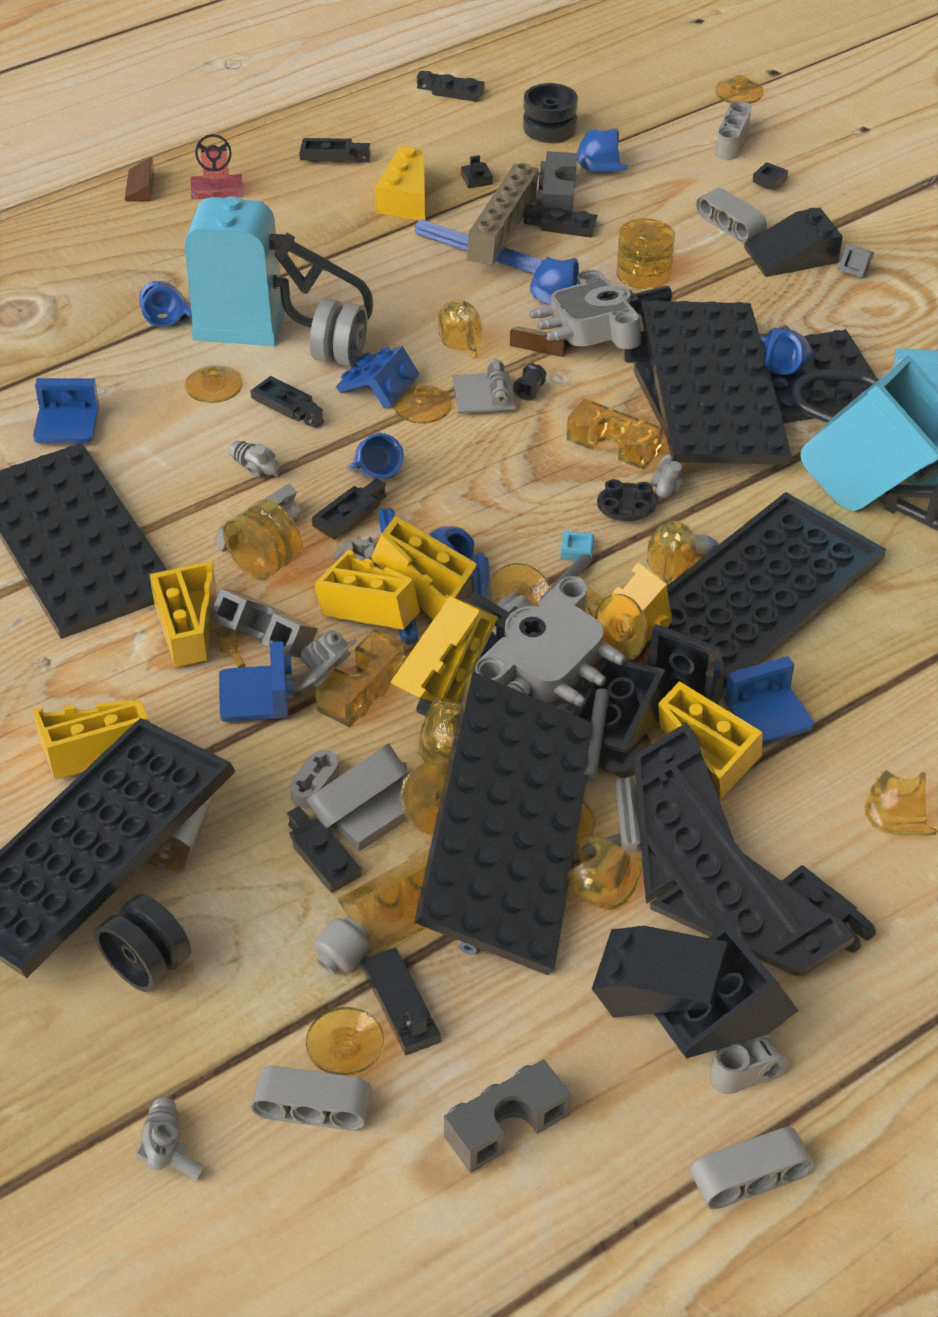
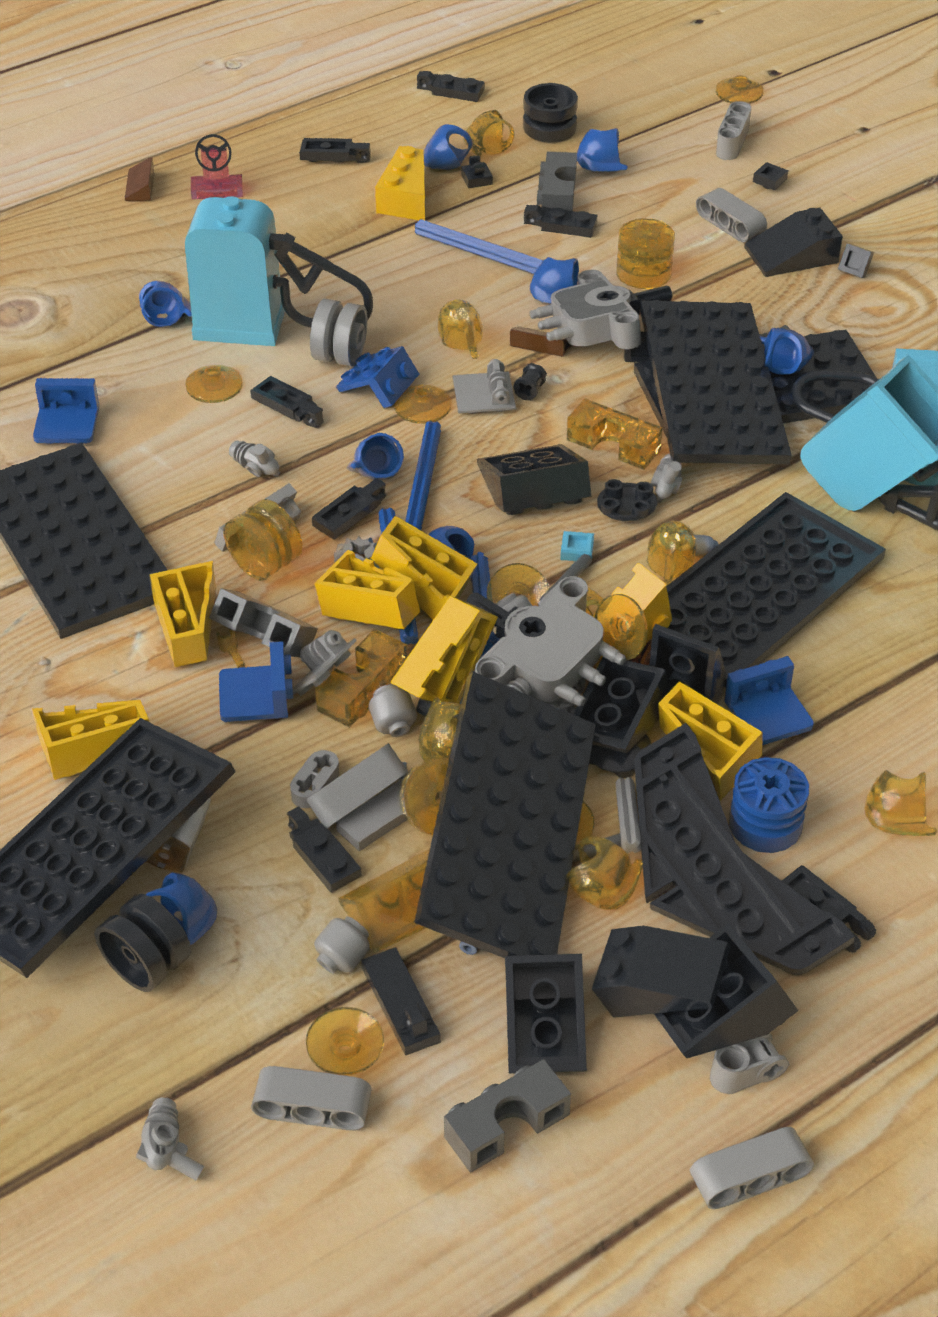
(192, 900): none -> blue piece
(392, 710): none -> light grey head
(423, 474): none -> blue axle
(443, 155): none -> blue piece
(487, 134): none -> clear yellow piece
(502, 214): dark tan brick -> none
(536, 478): none -> black slope
(545, 1012): none -> black slope
(598, 720): dark grey bar -> none
(768, 804): none -> blue wheel

